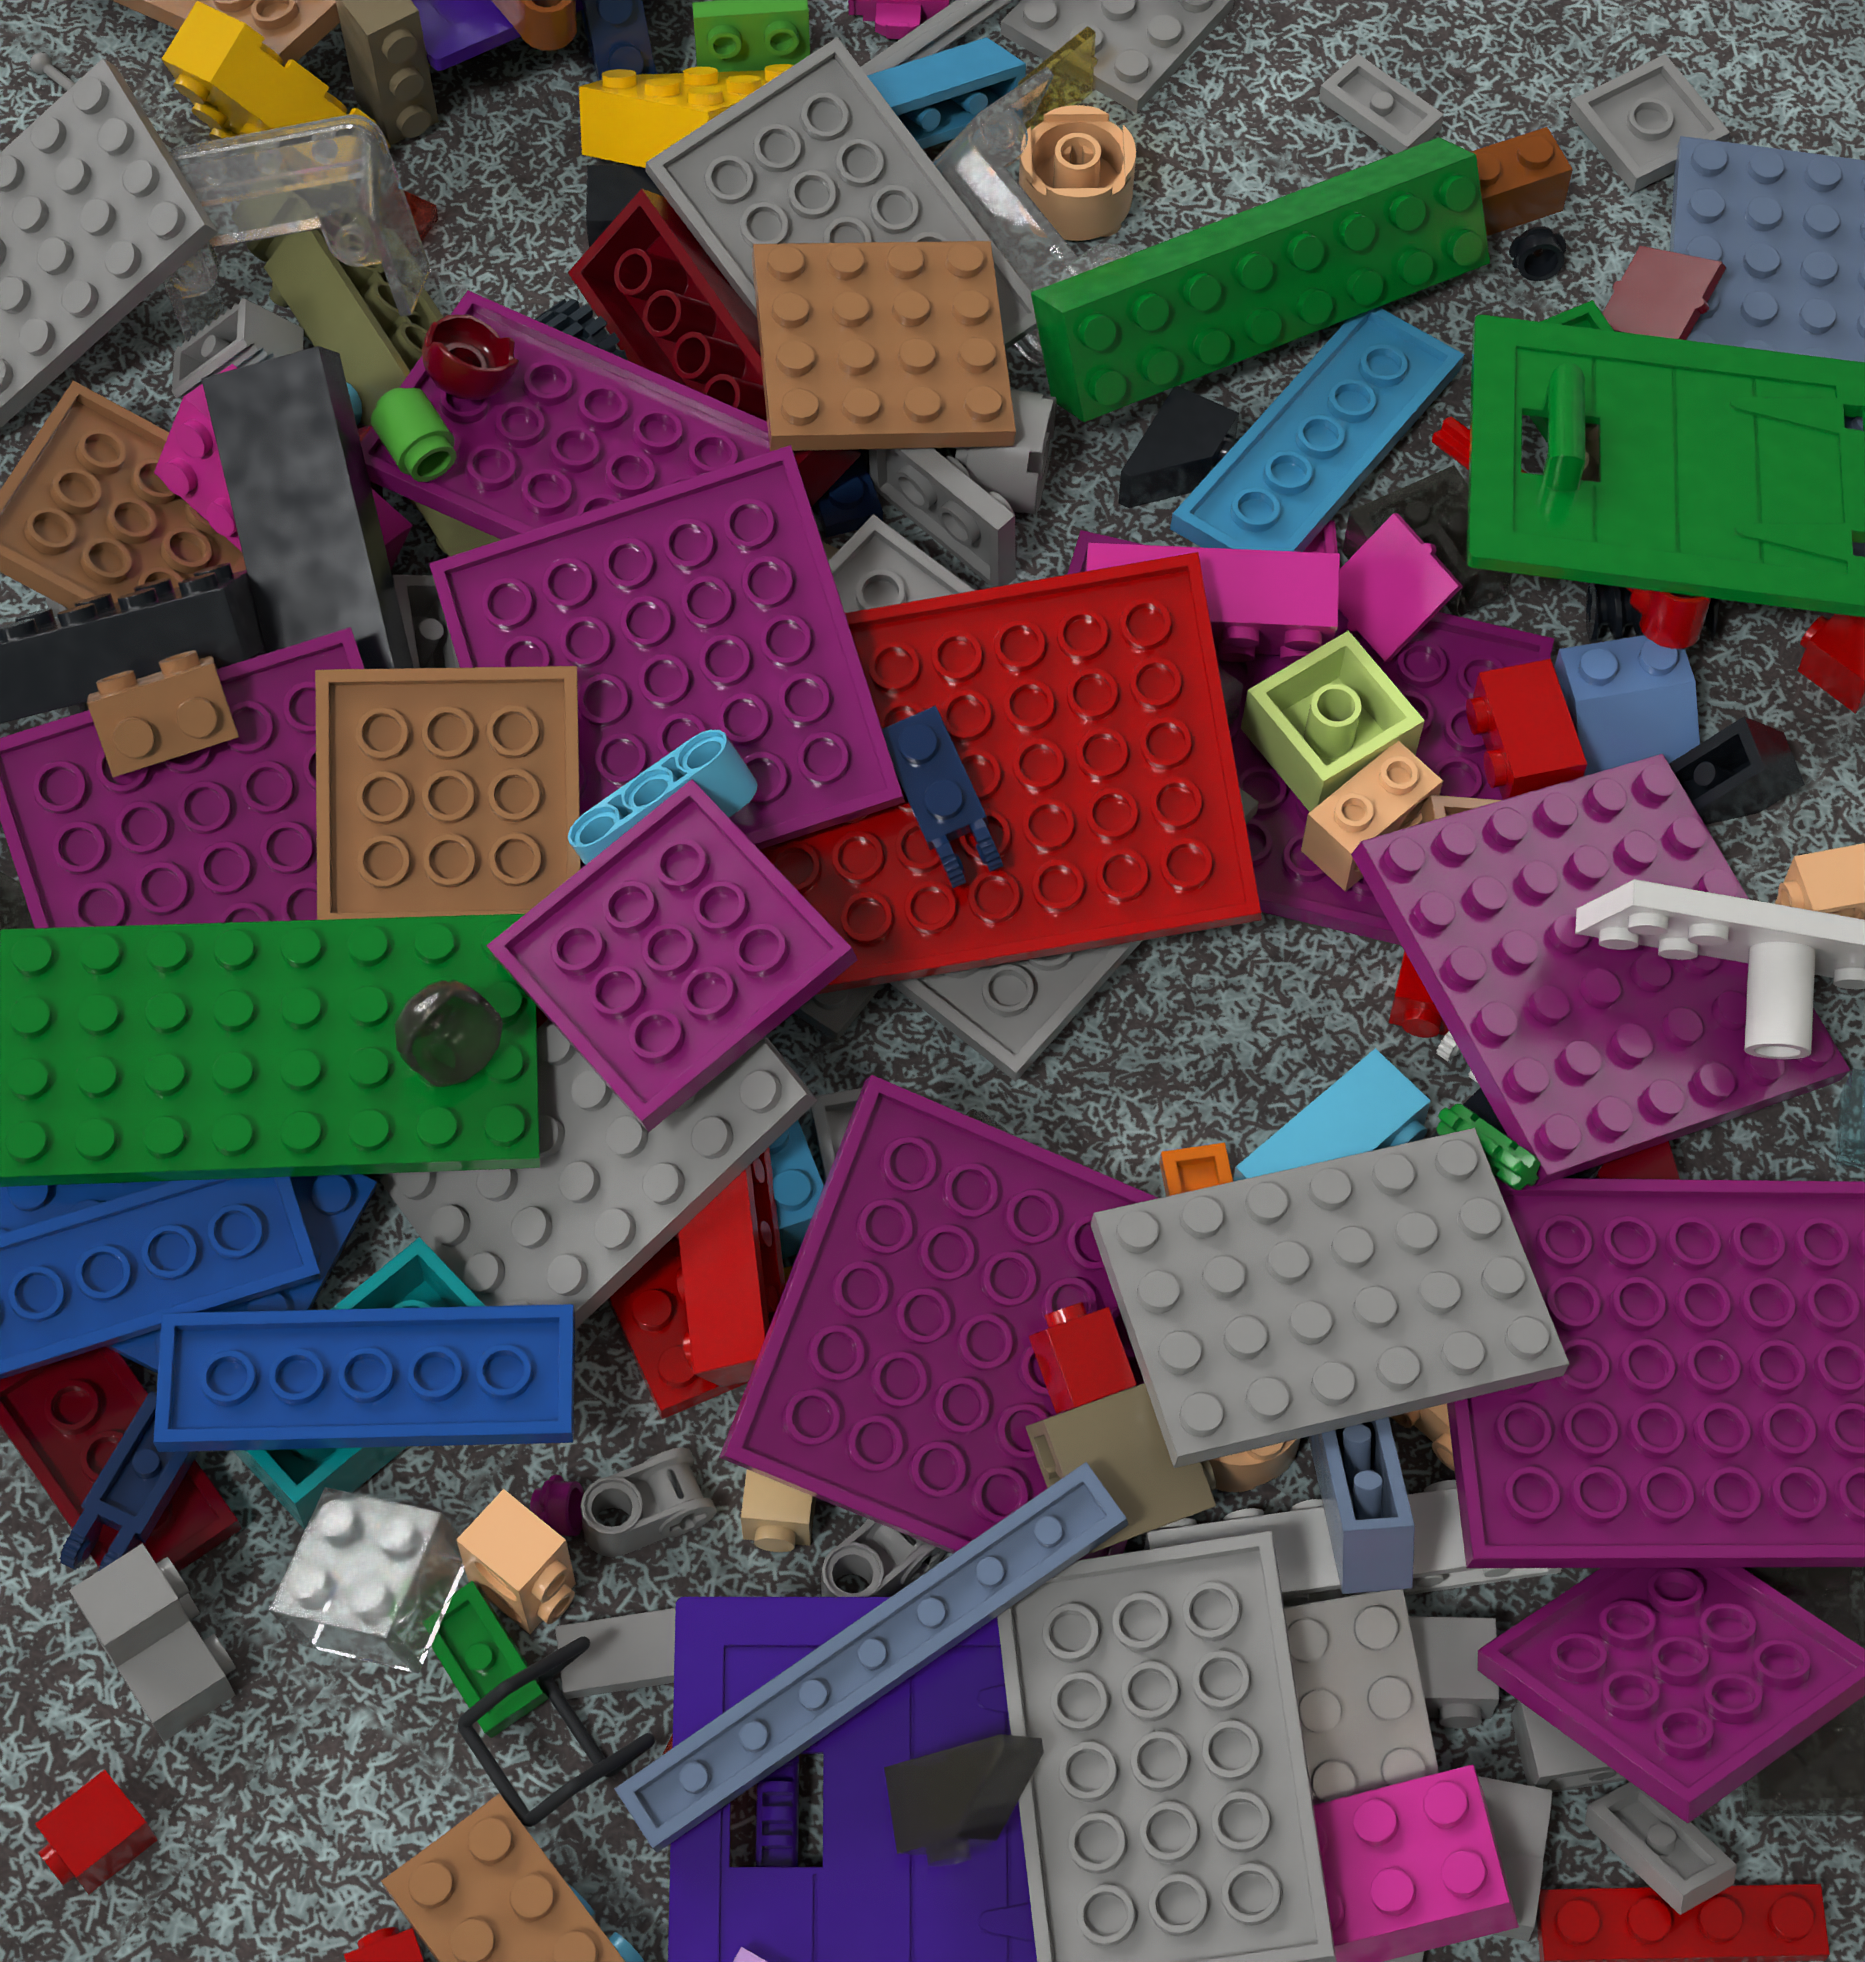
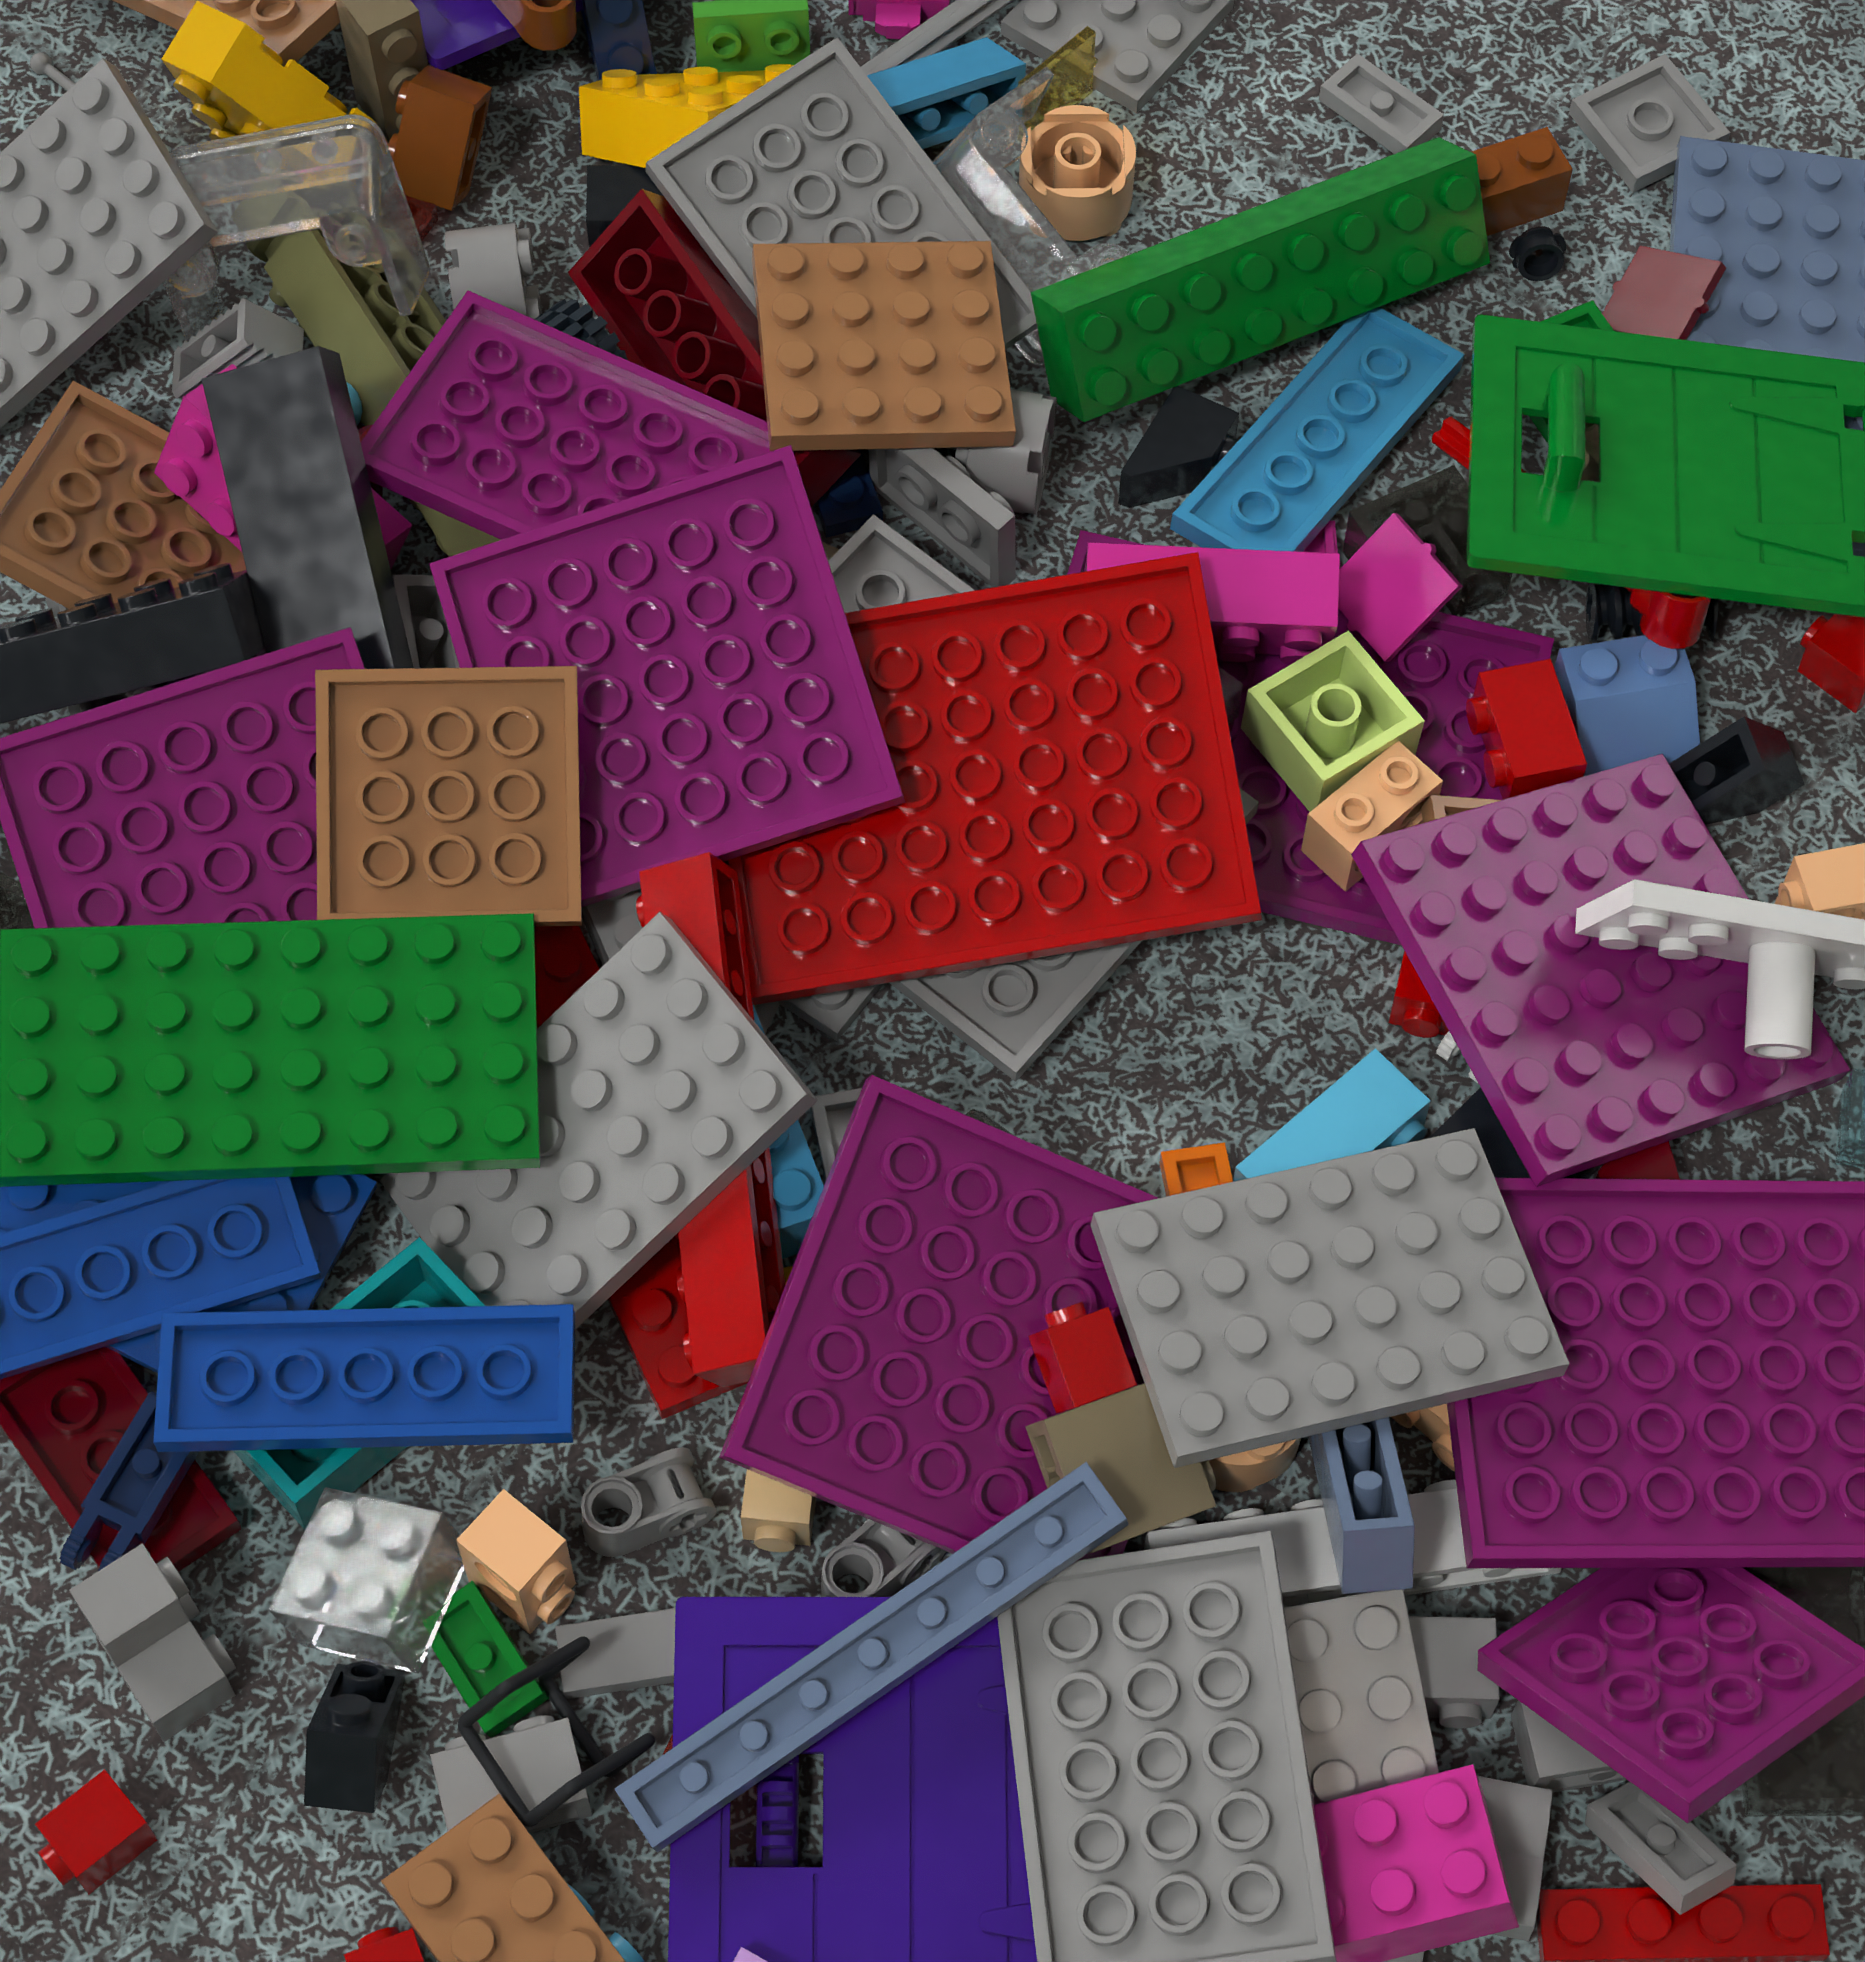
(161, 713): medium nougat bracket -> none
(353, 1737): none -> black slope
(414, 433): bright green brick -> none
(439, 135): none -> dark orange brick
(447, 1032): clear smoke hair -> none
(468, 357): dark red hair -> none
(494, 265): none -> light grey brick
(533, 1757): none -> light grey brick
(559, 1505): magenta plate -> none
(671, 954): magenta plate -> none
(705, 758): medium azure beam -> none
(939, 790): dark blue hinge -> none
(959, 1796): clear smoke slope -> none
(1506, 1158): green axle -> none

